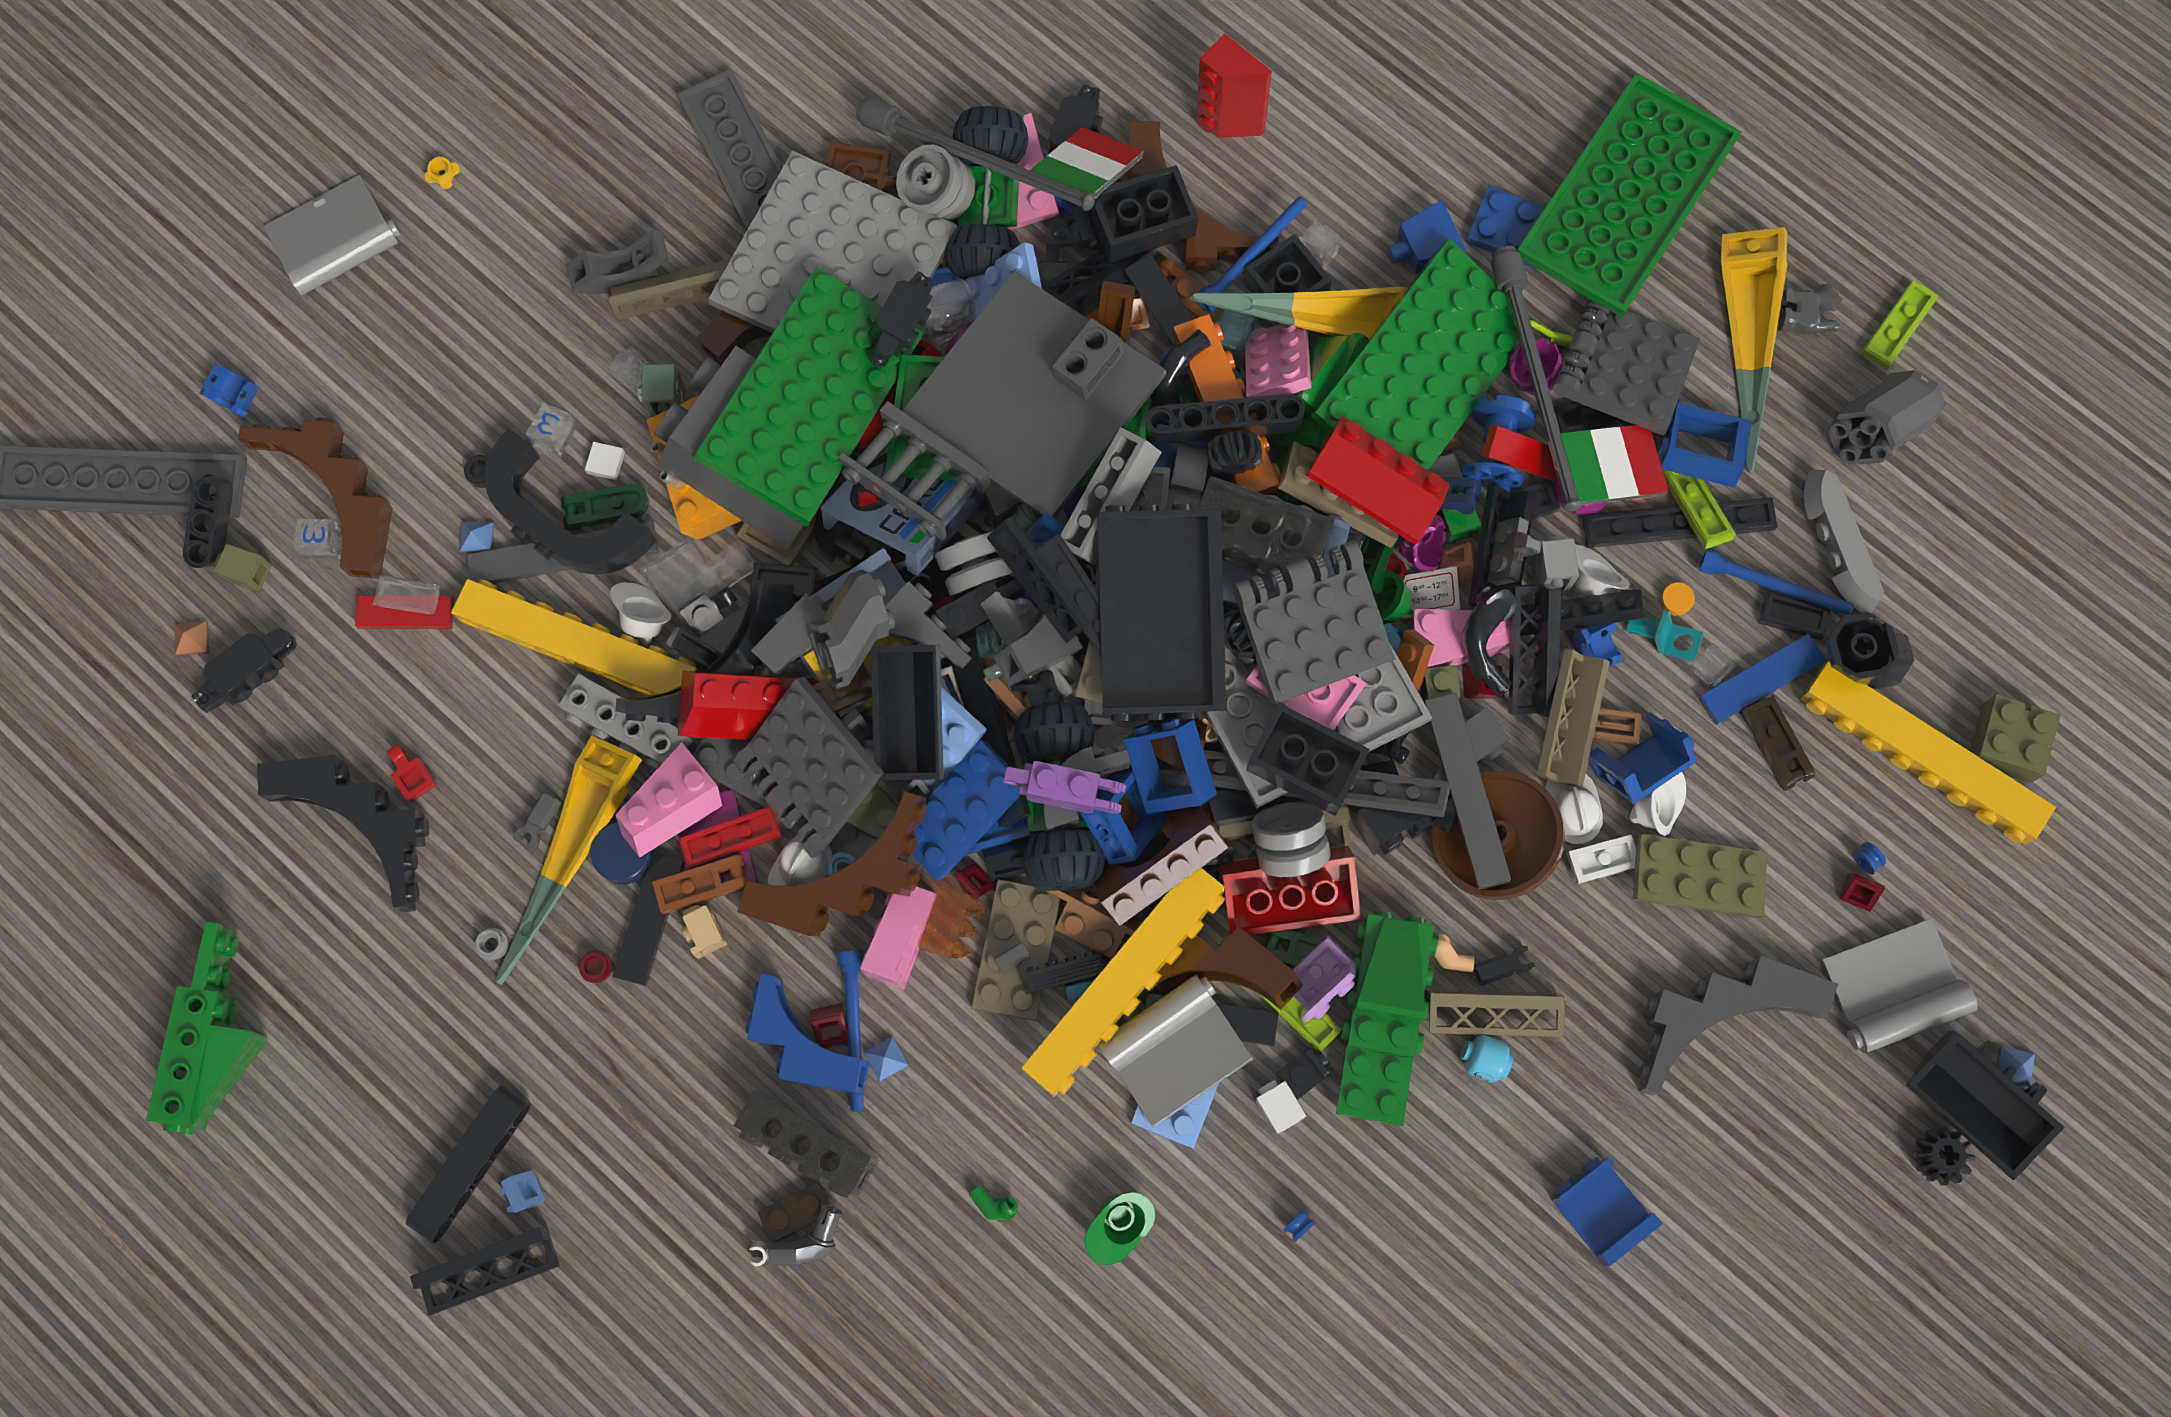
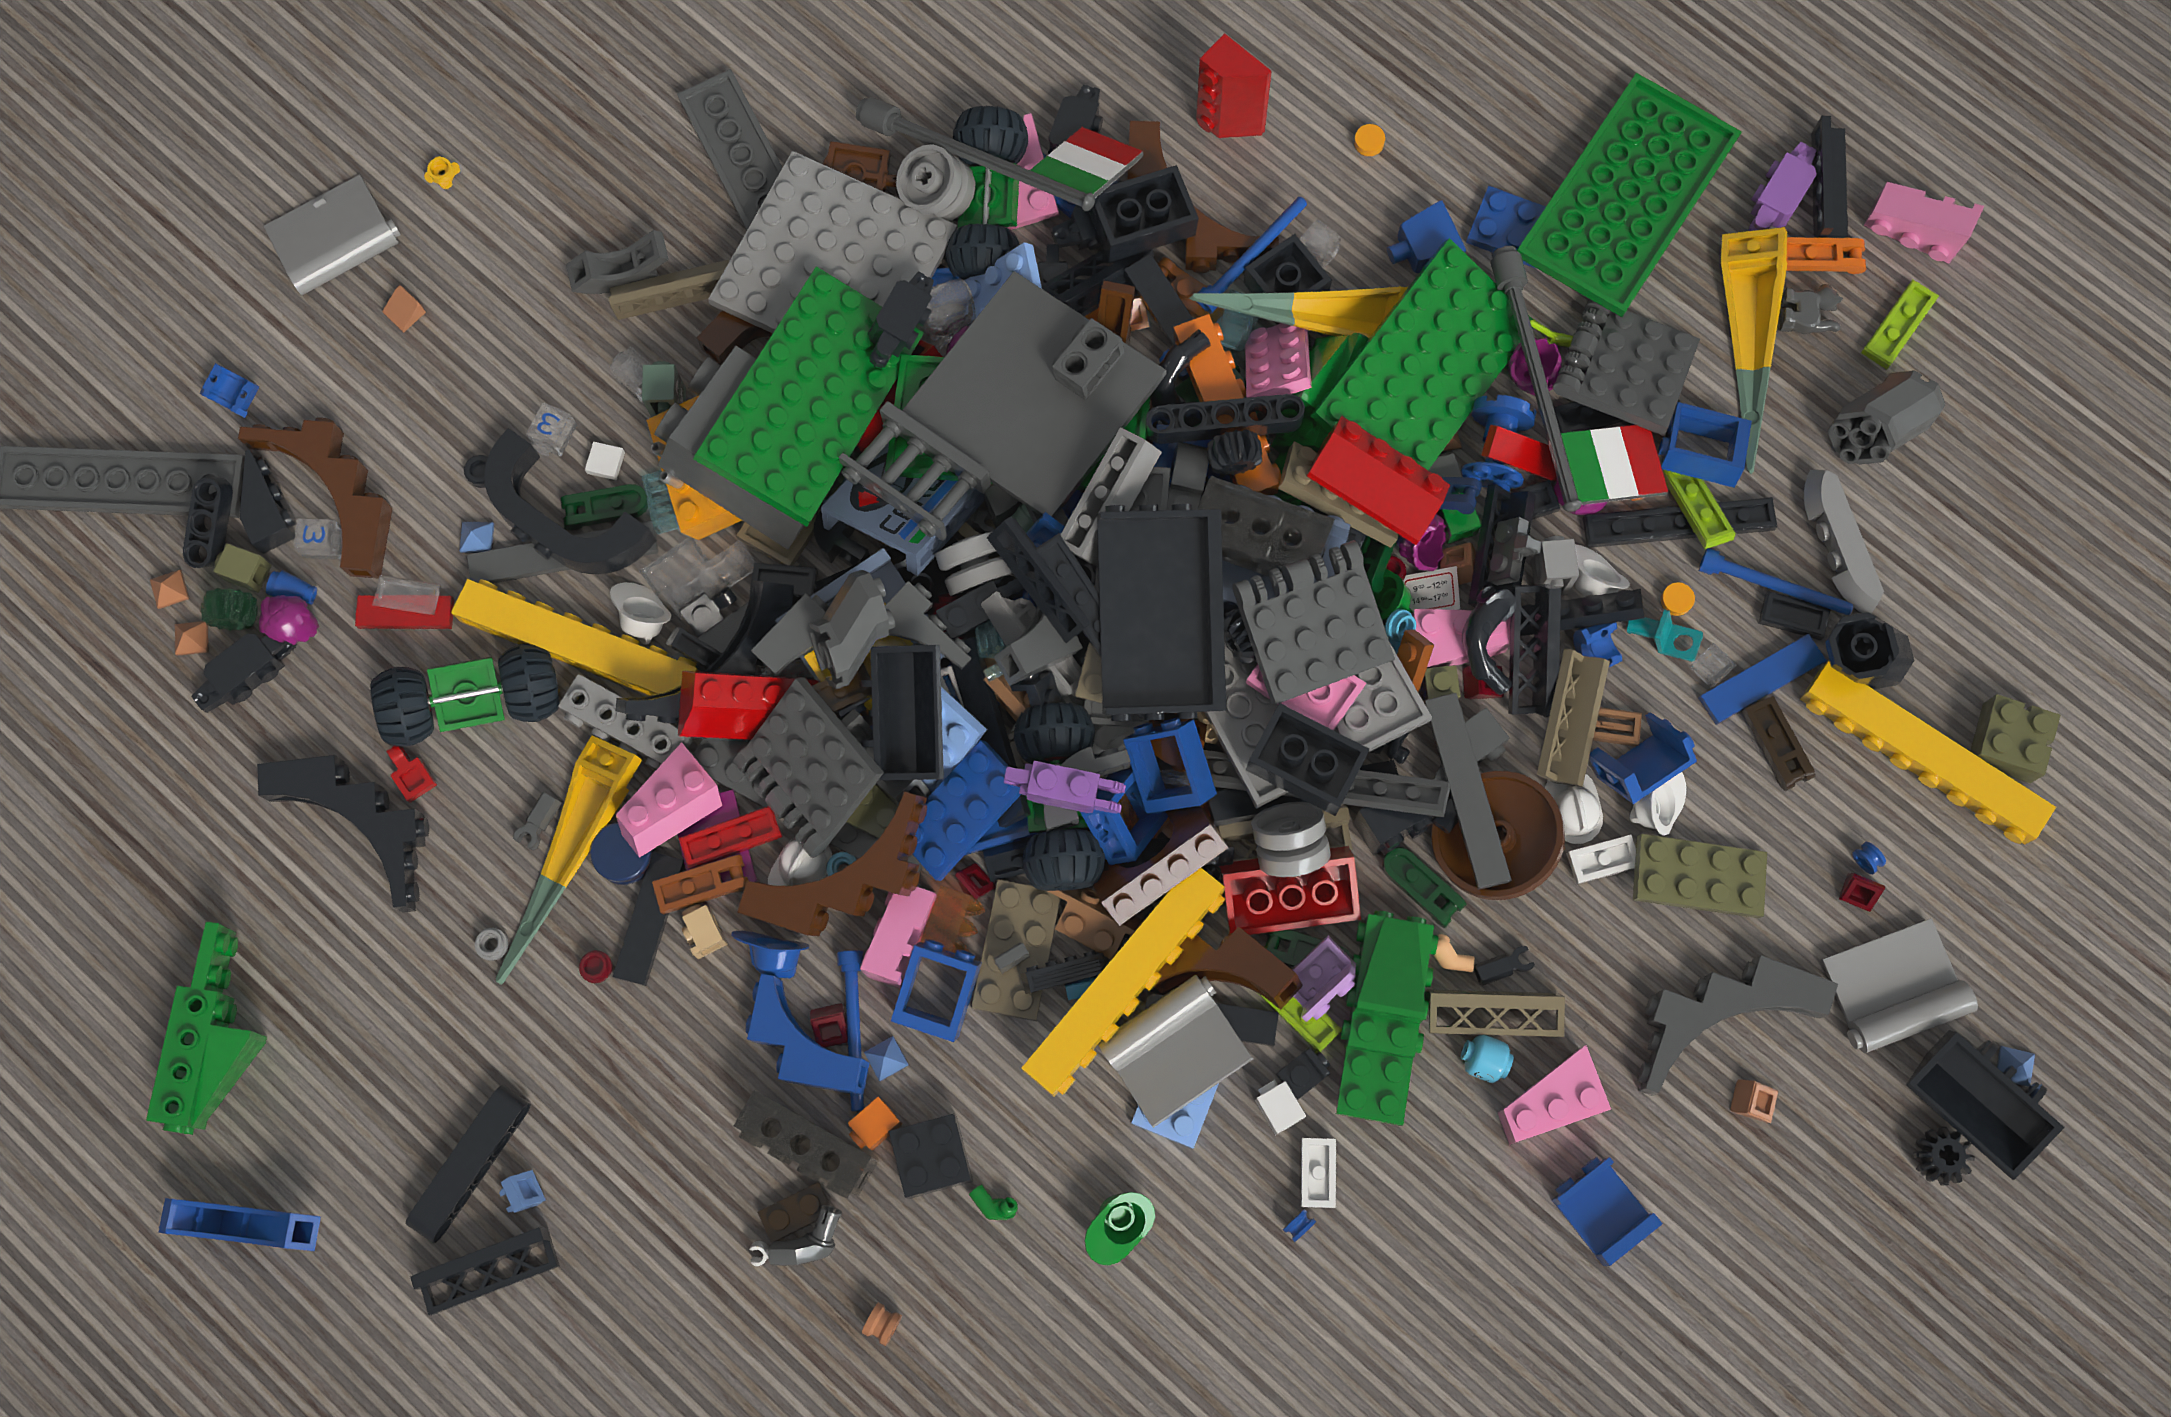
(169, 589): none -> nougat slope
(229, 609): none -> clear green gear
(239, 1224): none -> blue arch
(261, 509): none -> black slope
(287, 619): none -> magenta hair
(289, 585): none -> blue cone
(403, 309): none -> nougat slope
(464, 694): none -> black plate
(660, 524): none -> clear light blue slope
(772, 954): none -> blue piece
(873, 1124): none -> orange brick
(881, 1324): none -> nougat wheel
(925, 1021): none -> blue window
(930, 1156): none -> black brick
(1318, 1173): none -> white plate
(1369, 140): none -> light orange tile
(1399, 622): none -> medium azure plate
(1422, 885): none -> dark green plate
(1558, 1099): none -> bright pink wedge
(1754, 1100): none -> nougat slope
(1785, 189): none -> medium lavender hinge
(1825, 254): none -> orange plate
(1830, 183): none -> black fence
(1922, 222): none -> bright pink wedge

